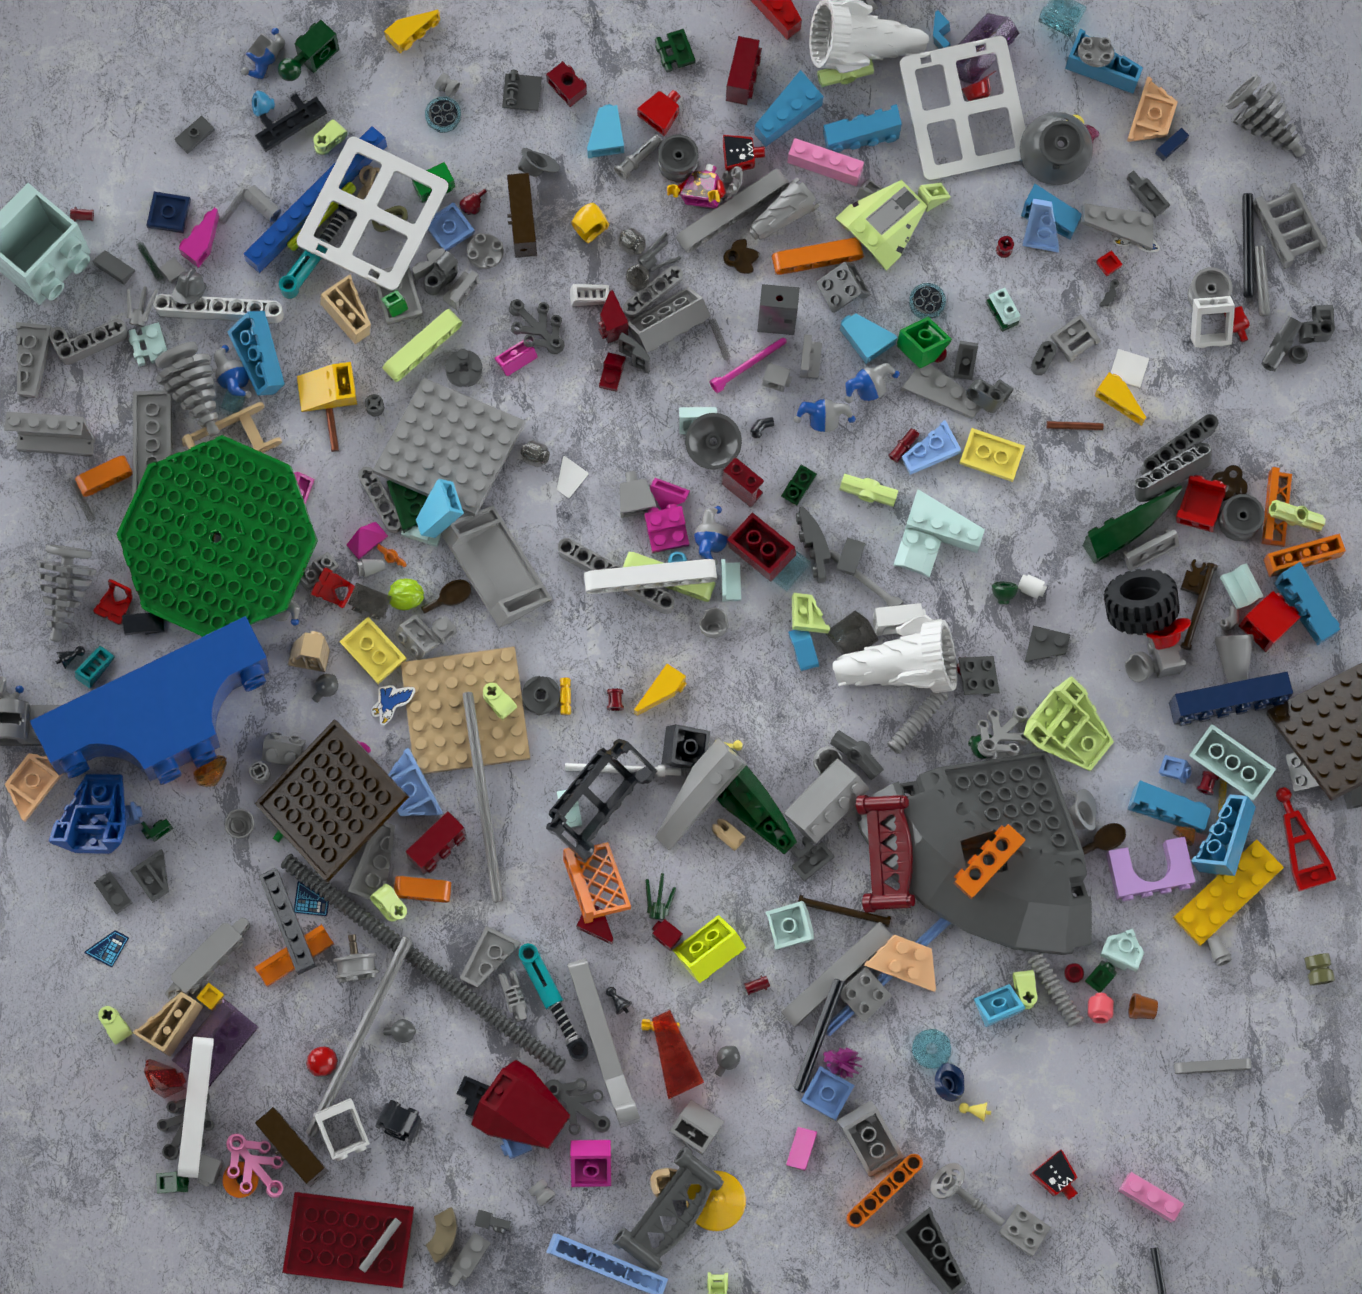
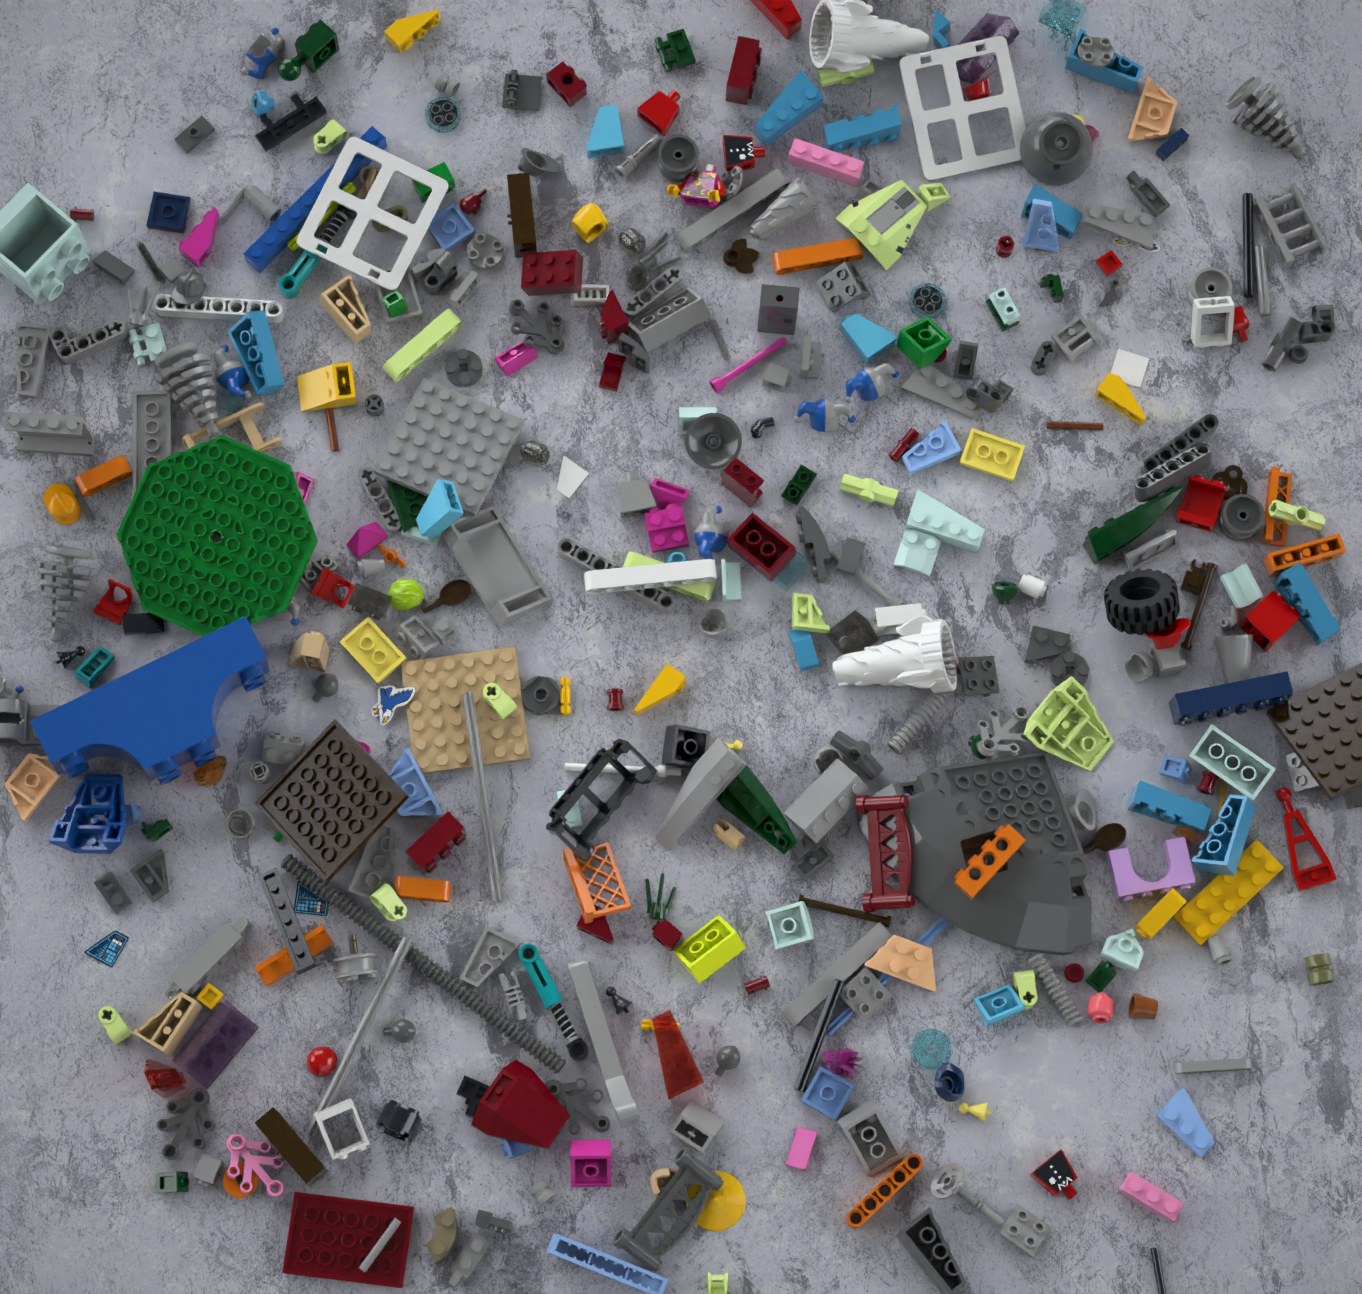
(62, 504): none -> light orange piece
(195, 1107): white beam -> none
(552, 272): none -> dark red brick
(1055, 286): none -> dark green bracket
(1069, 660): none -> dark grey plate
(1159, 914): none -> yellow slope
(1186, 1123): none -> light blue wing

